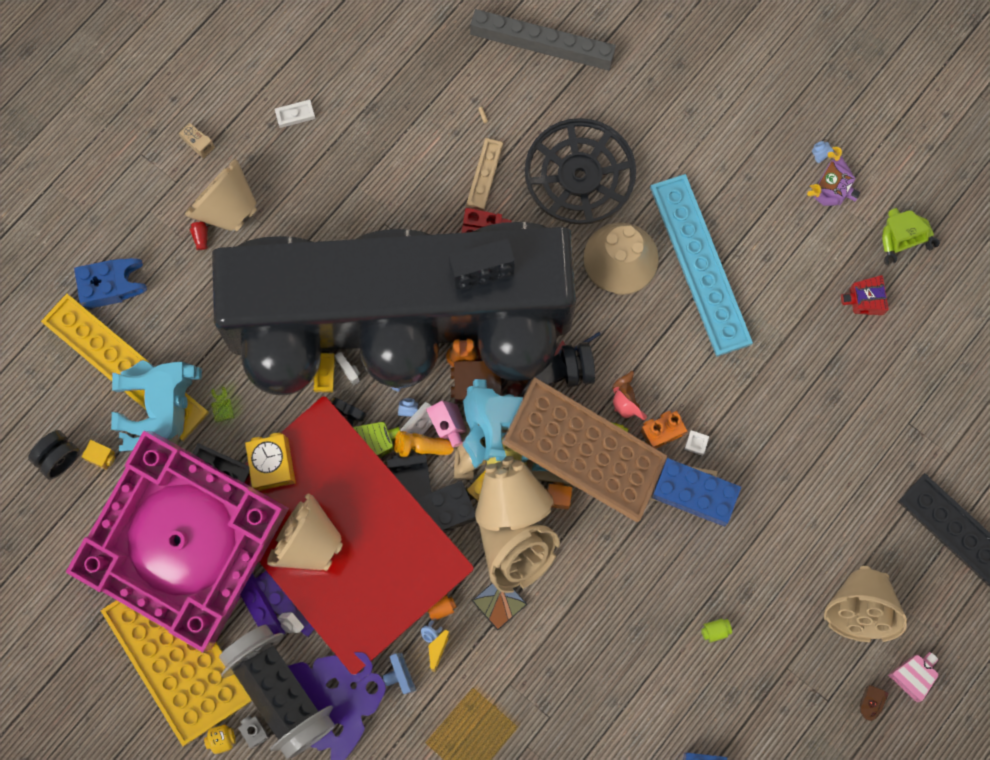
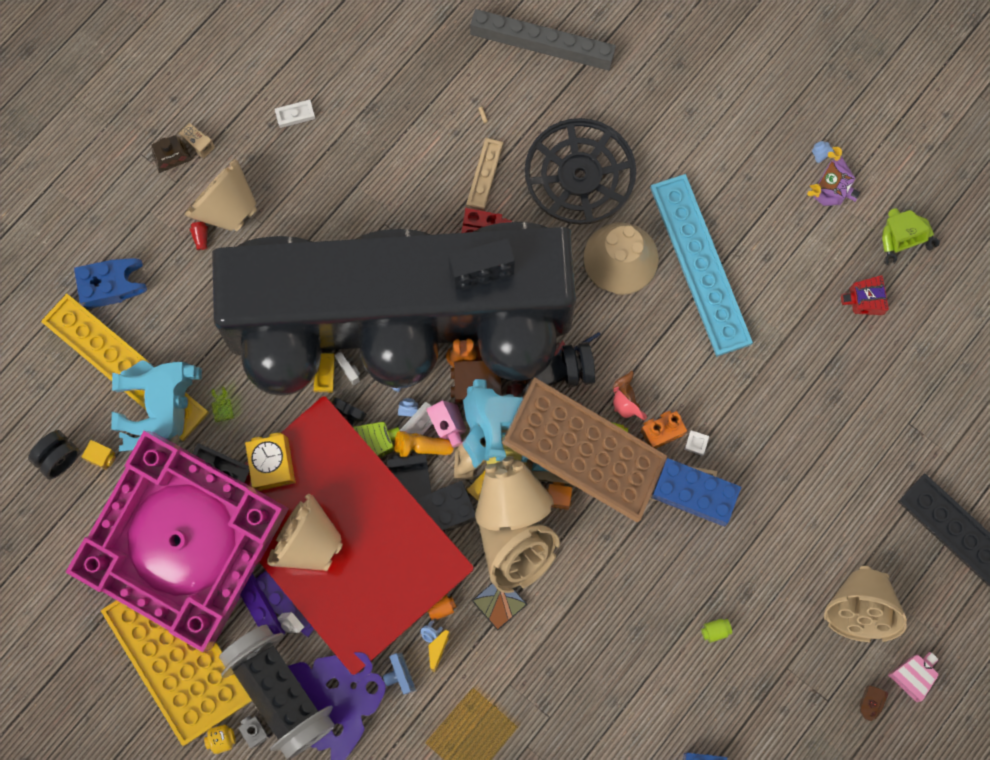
(169, 153): none -> dark brown torso

